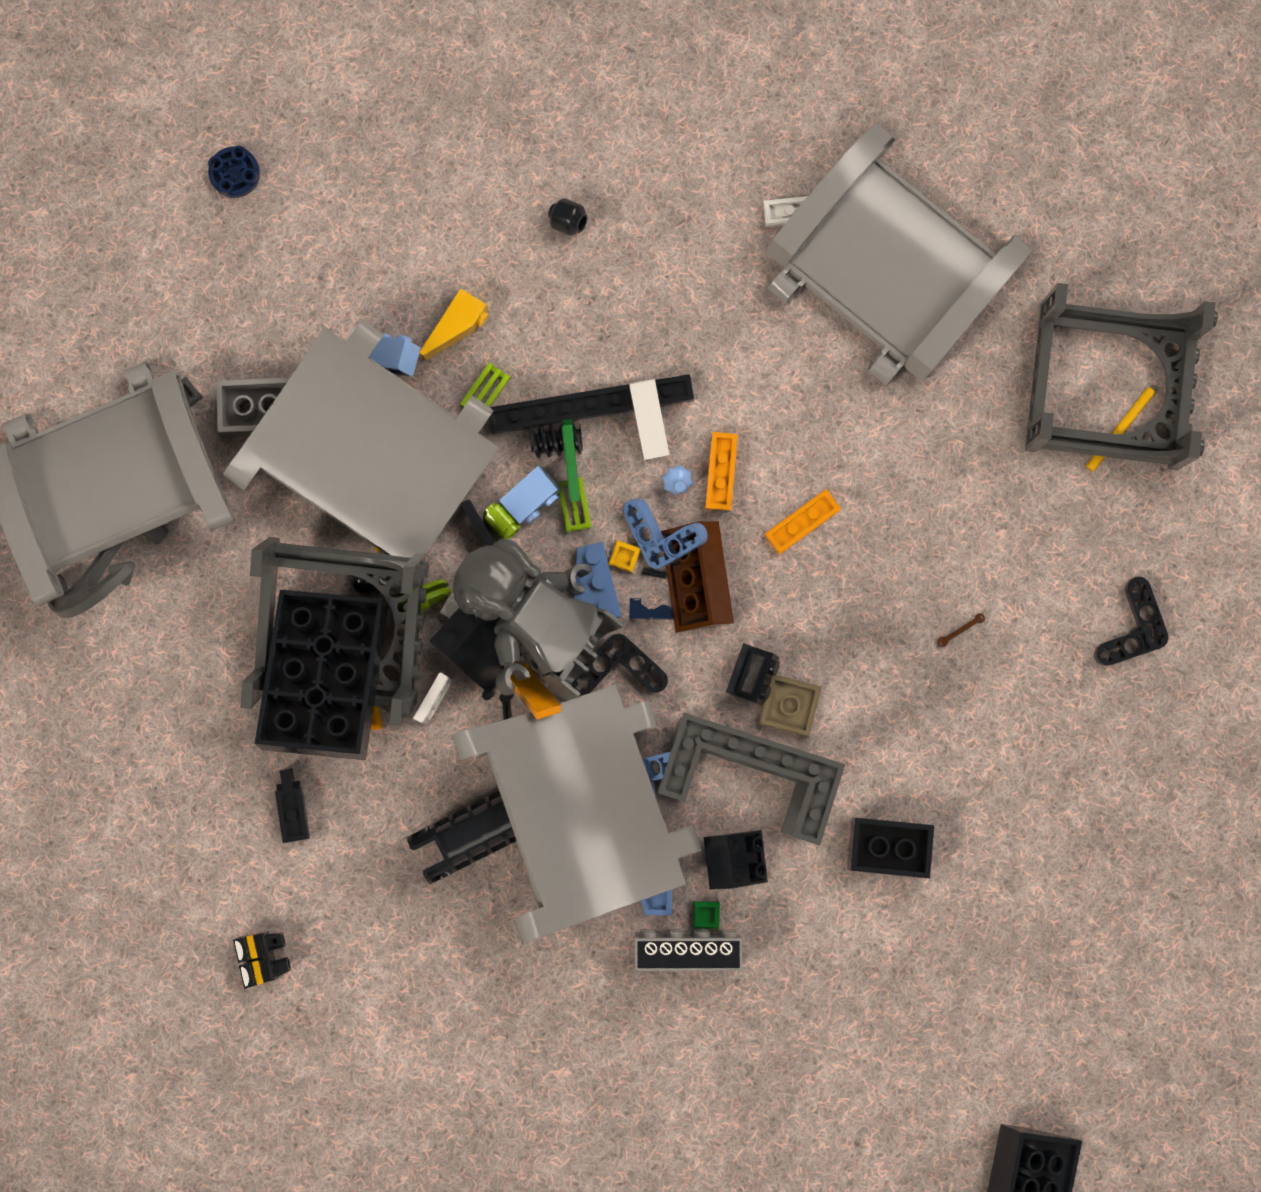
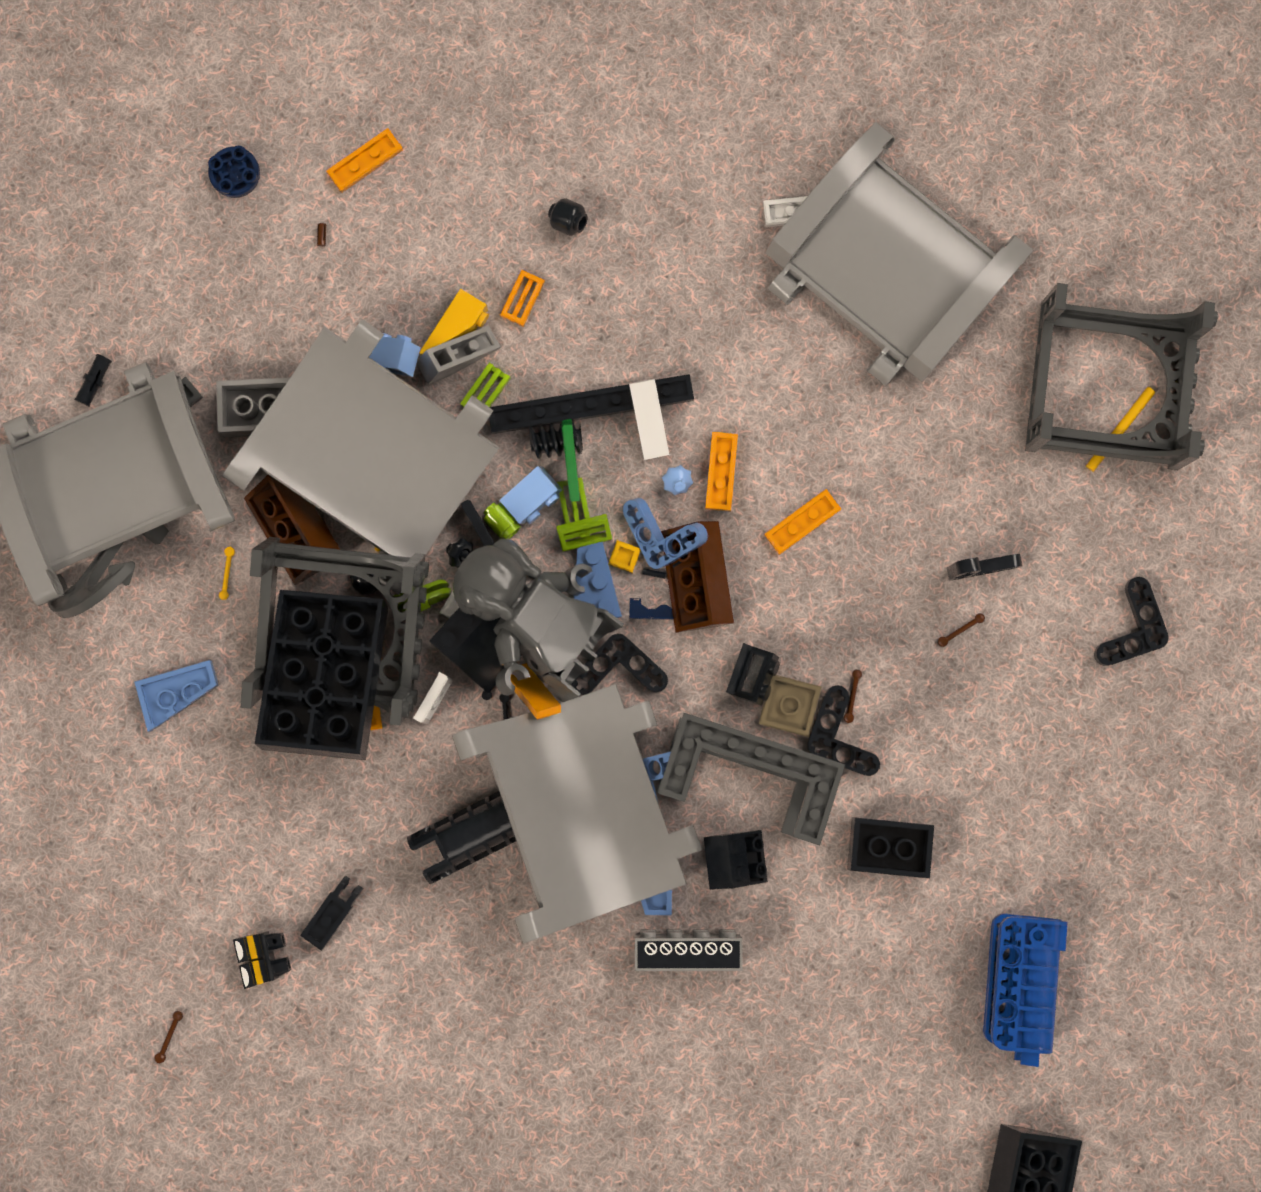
(93, 380): none -> black pin
(161, 1057): none -> reddish brown hinge
(173, 691): none -> medium blue wing
(229, 552): none -> yellow hinge
(290, 518): none -> reddish brown slope
(291, 808): black hinge -> none
(321, 234): none -> reddish brown piece
(330, 915): none -> black hinge
(364, 160): none -> light orange tile
(456, 354): none -> light grey slope
(458, 551): none -> black piece
(513, 317): none -> light orange tile
(583, 529): none -> lime tile
(706, 914): green tile -> none
(828, 735): none -> black beam
(849, 717): none -> reddish brown hinge
(974, 567): none -> black beam
(1030, 985): none -> blue piece

